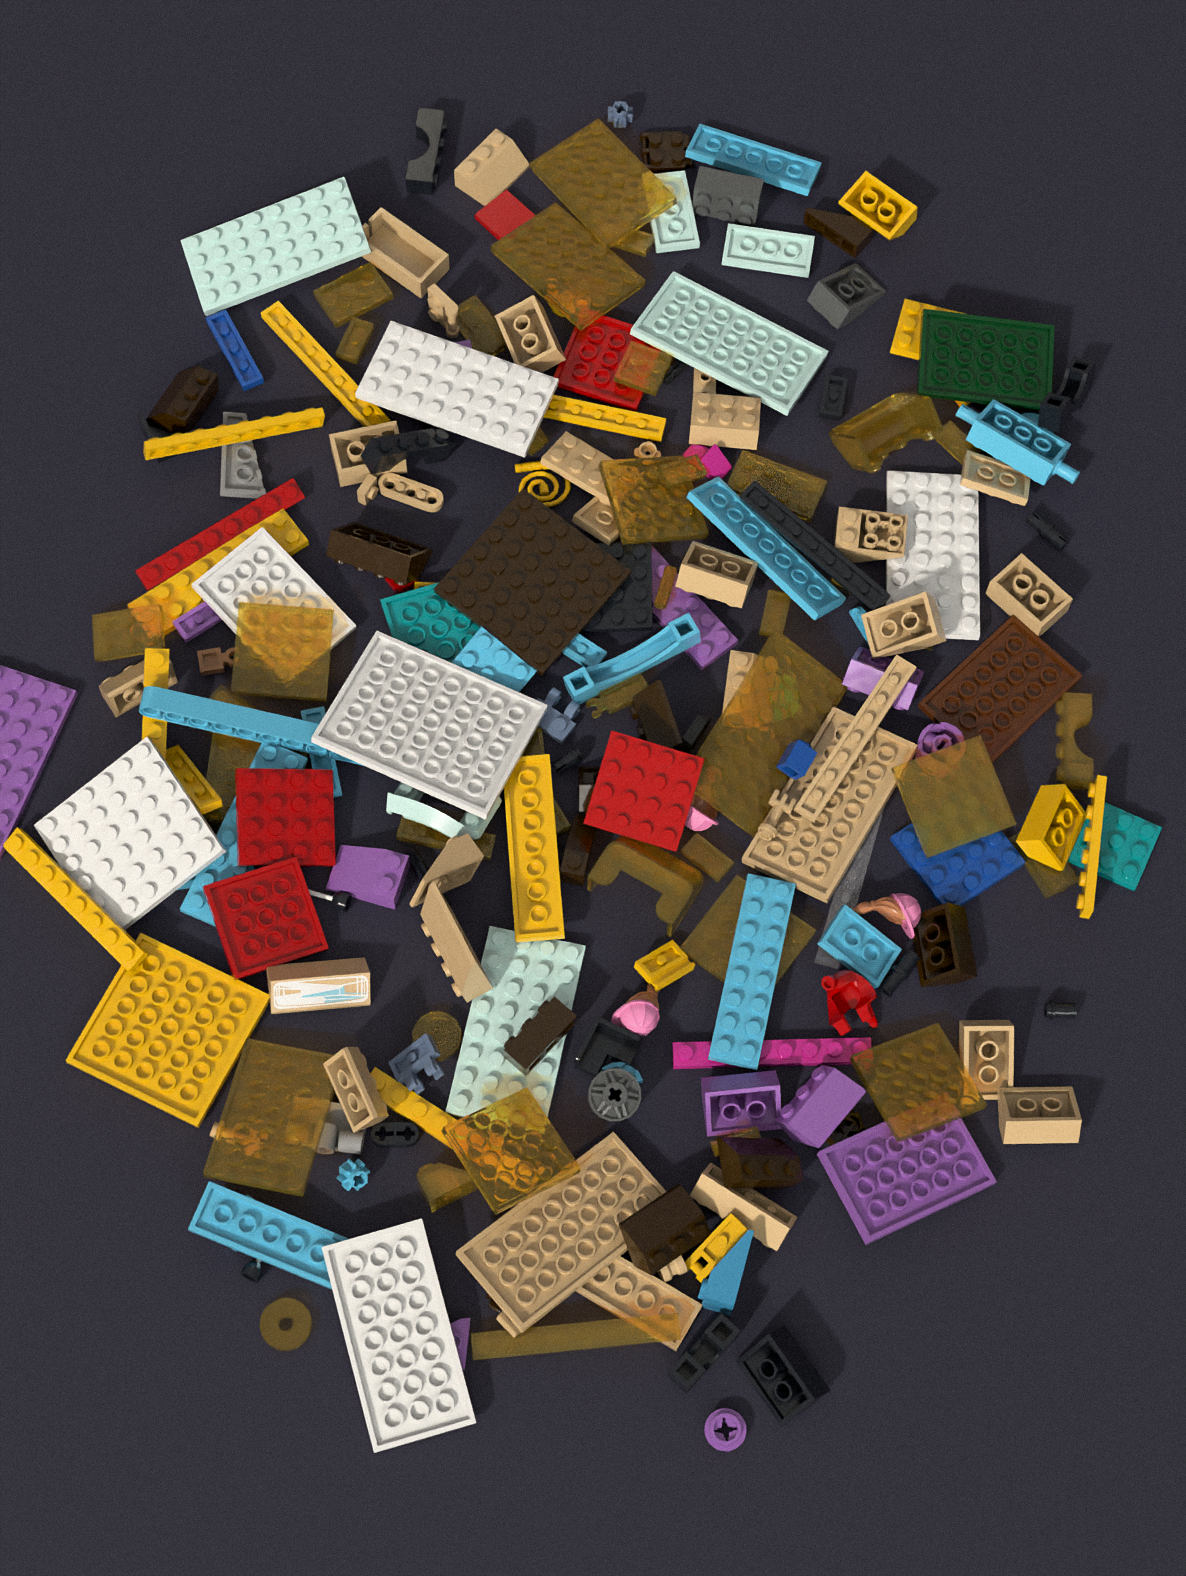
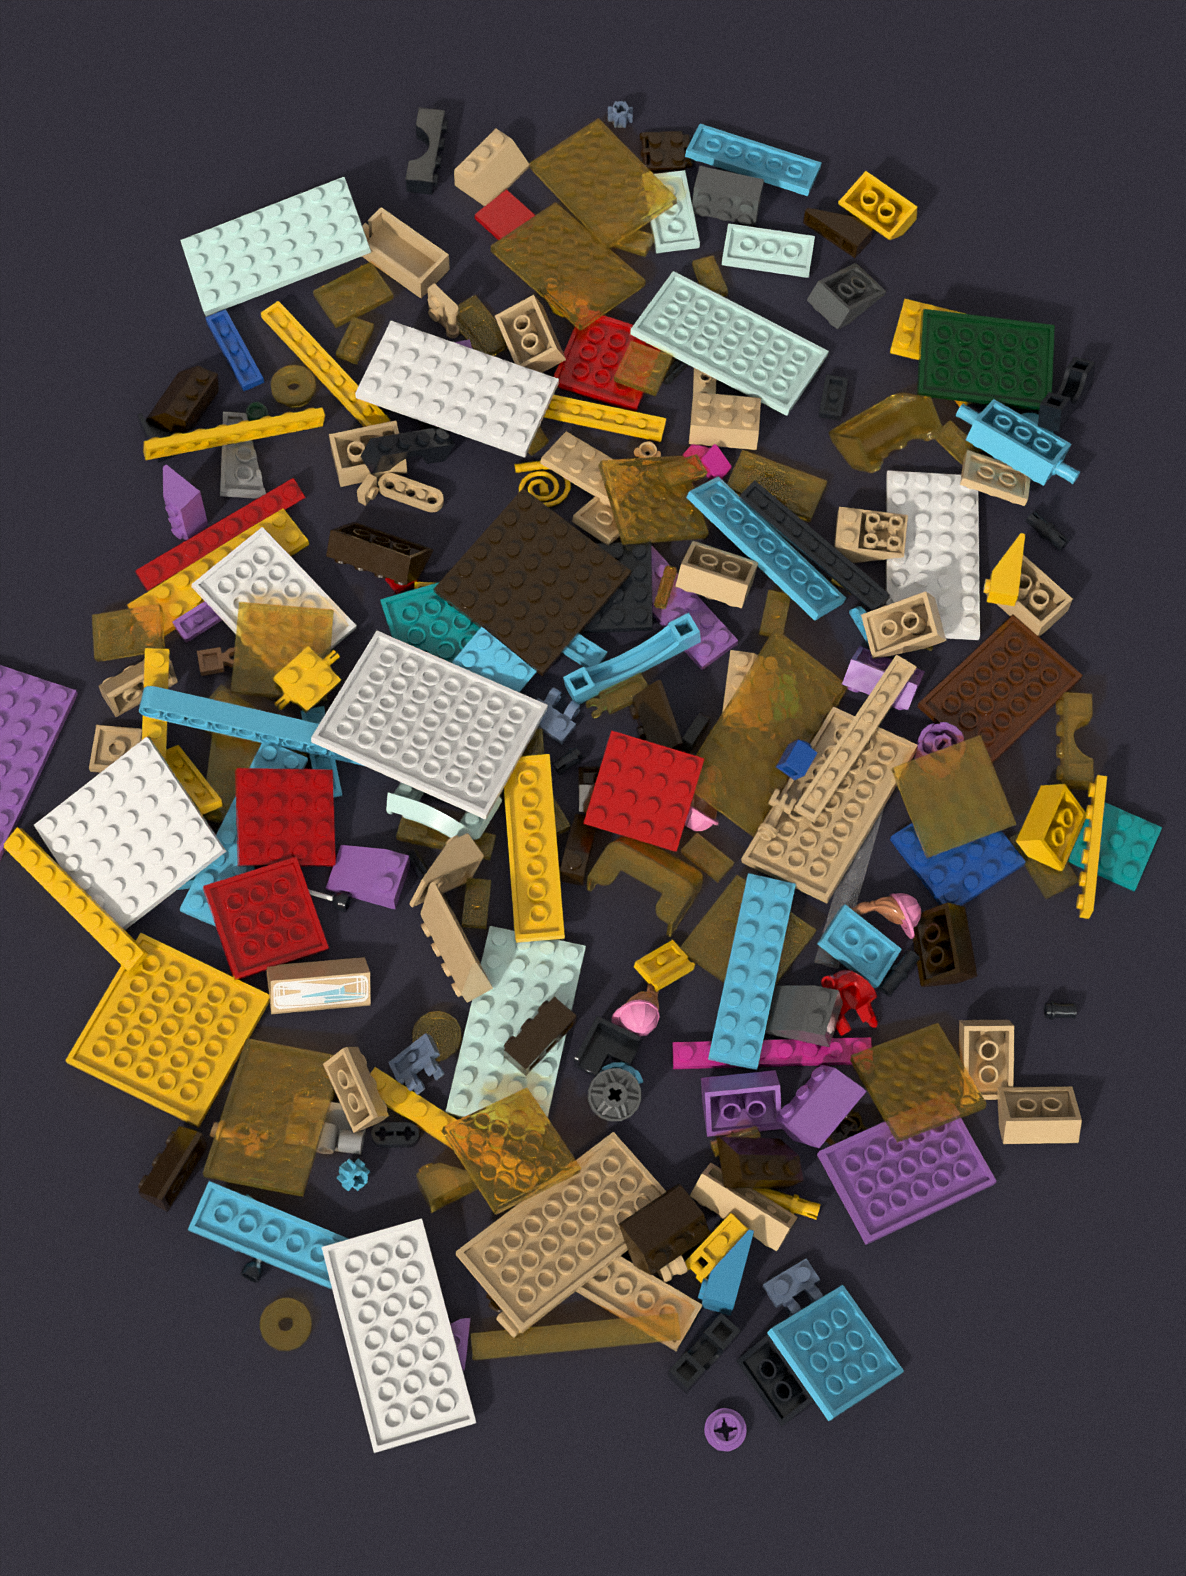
(111, 744): none -> tan tile
(172, 1167): none -> dark brown slope
(183, 505): none -> medium lavender slope
(256, 411): none -> clear green plate
(293, 374): none -> clear yellow tile
(307, 679): none -> yellow plate
(476, 903): none -> clear yellow plate
(710, 275): none -> clear yellow plate
(792, 1203): none -> yellow pin
(792, 1283): none -> sand blue plate
(804, 1013): none -> dark grey slope
(835, 1352): none -> medium azure plate
(1005, 578): none -> yellow slope

